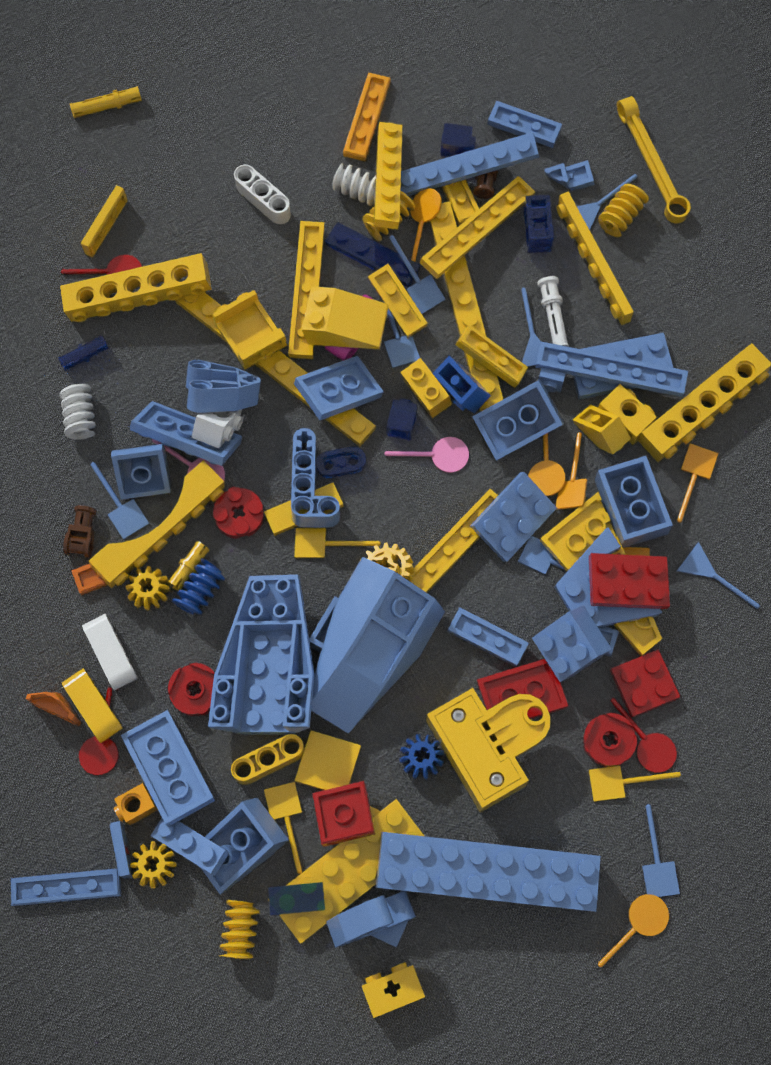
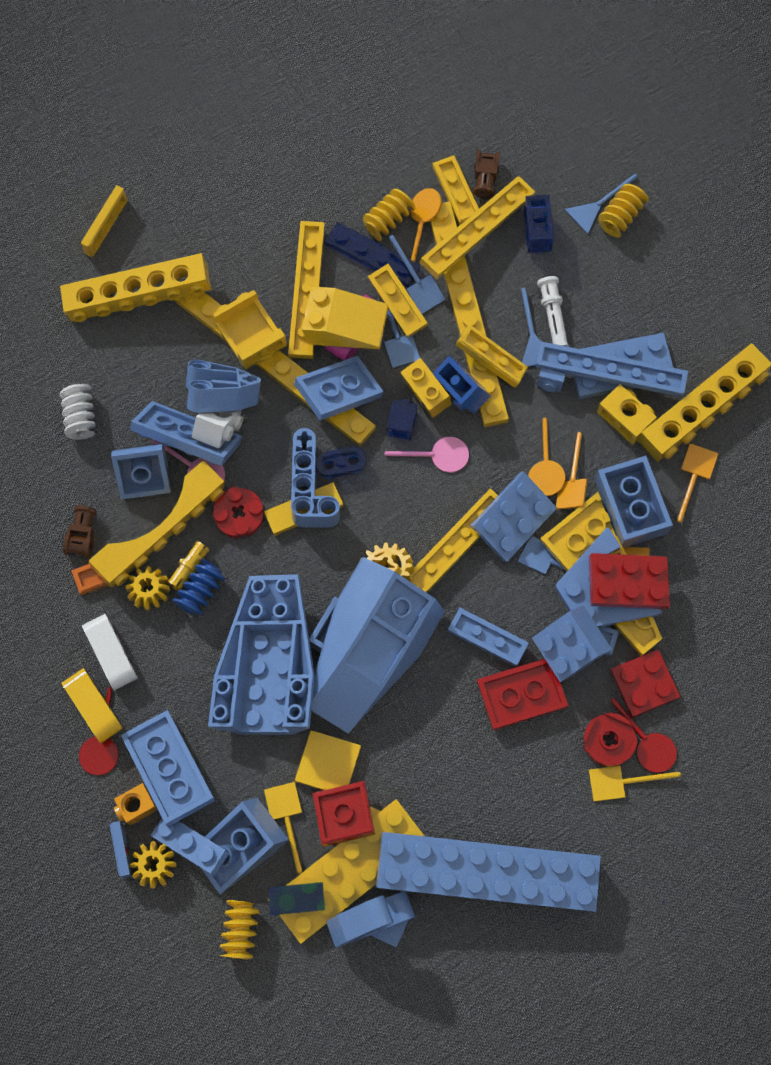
(55, 704): orange slope -> none
(65, 887): medium blue tile -> none
(83, 353): clear blue pin -> none
(105, 102): yellow pin -> none
(117, 264): red piece -> none
(127, 517): medium blue piece -> none
(179, 692): red plate -> none
(254, 758): yellow beam -> none
(258, 184): white beam -> none
(312, 543): yellow piece -> none
(354, 184): white piece -> none
(366, 117): light orange tile -> none
(388, 176): yellow plate -> none
(408, 993): yellow brick -> none
(426, 764): blue gear -> none
(457, 139): clear blue brick -> none
(469, 164): medium blue plate -> none
(486, 742): yellow brick -> none
(518, 419): medium blue slope -> none
(523, 122): medium blue plate -> none
(572, 176): medium blue slope -> none
(597, 265): yellow plate -> none
(602, 428): yellow slope -> none
(629, 113): yellow piece -> none
(647, 916): light orange piece -> none
(659, 877): medium blue piece -> none
(698, 564): medium blue piece -> none

